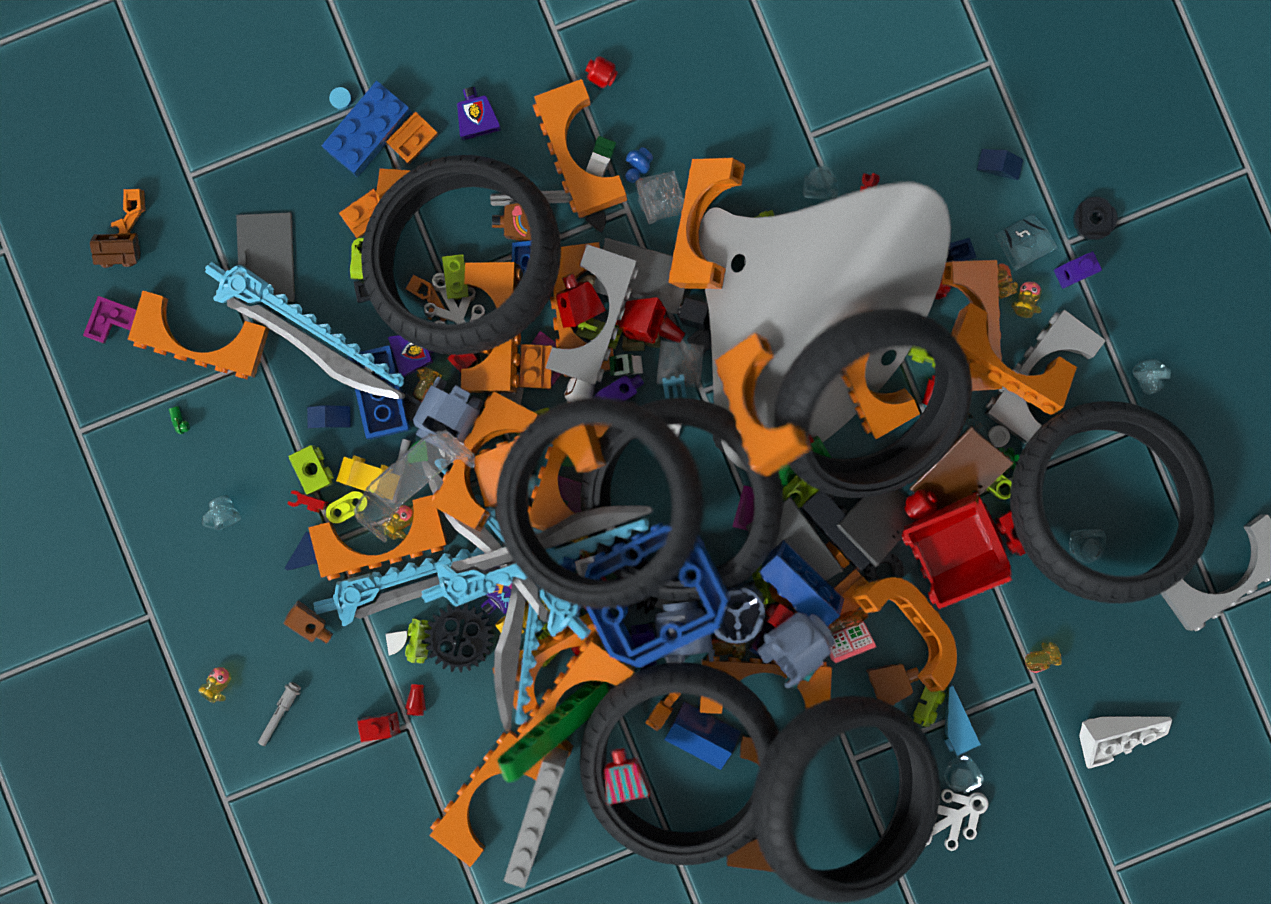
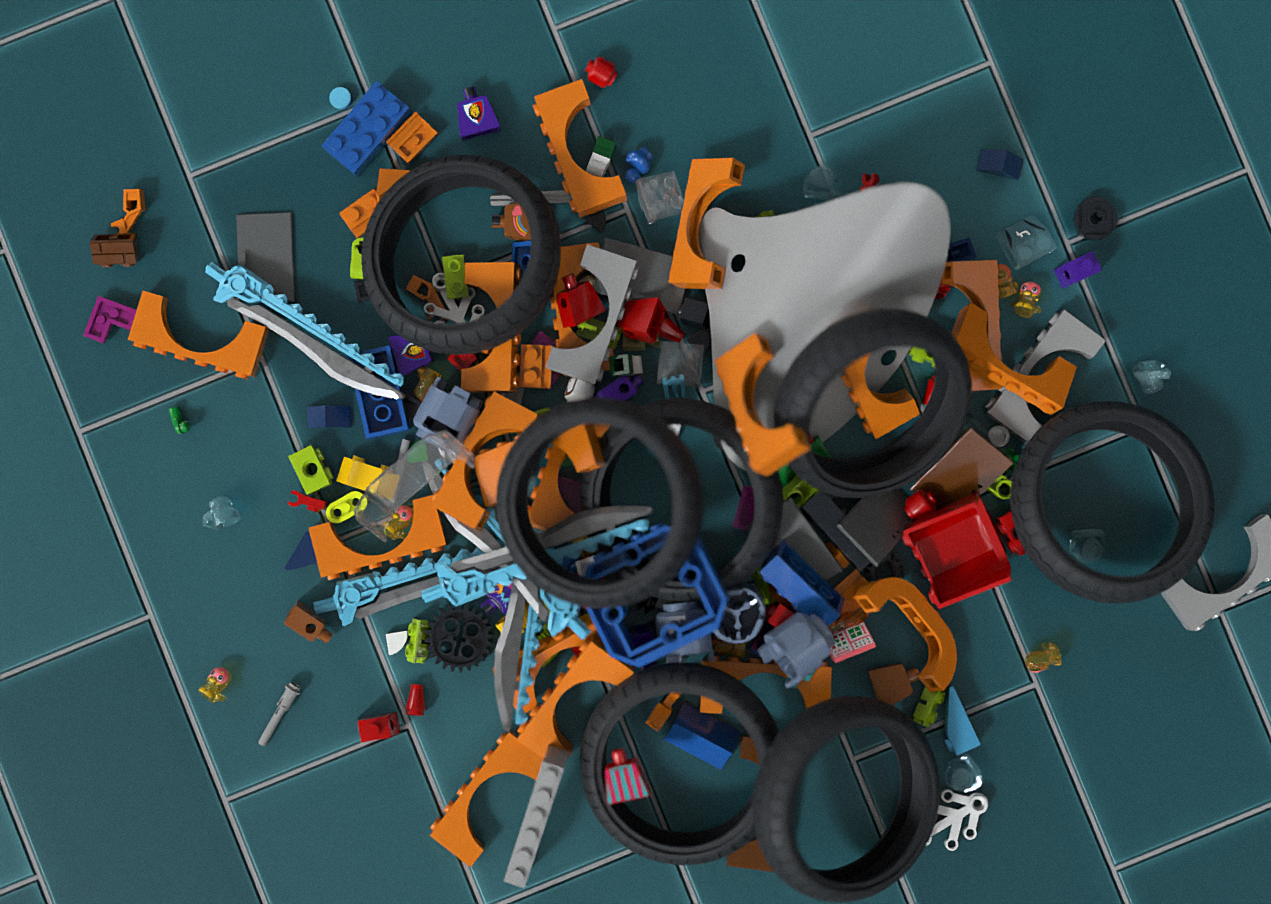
(551, 730): green beam -> none
(1109, 736): white wedge -> none

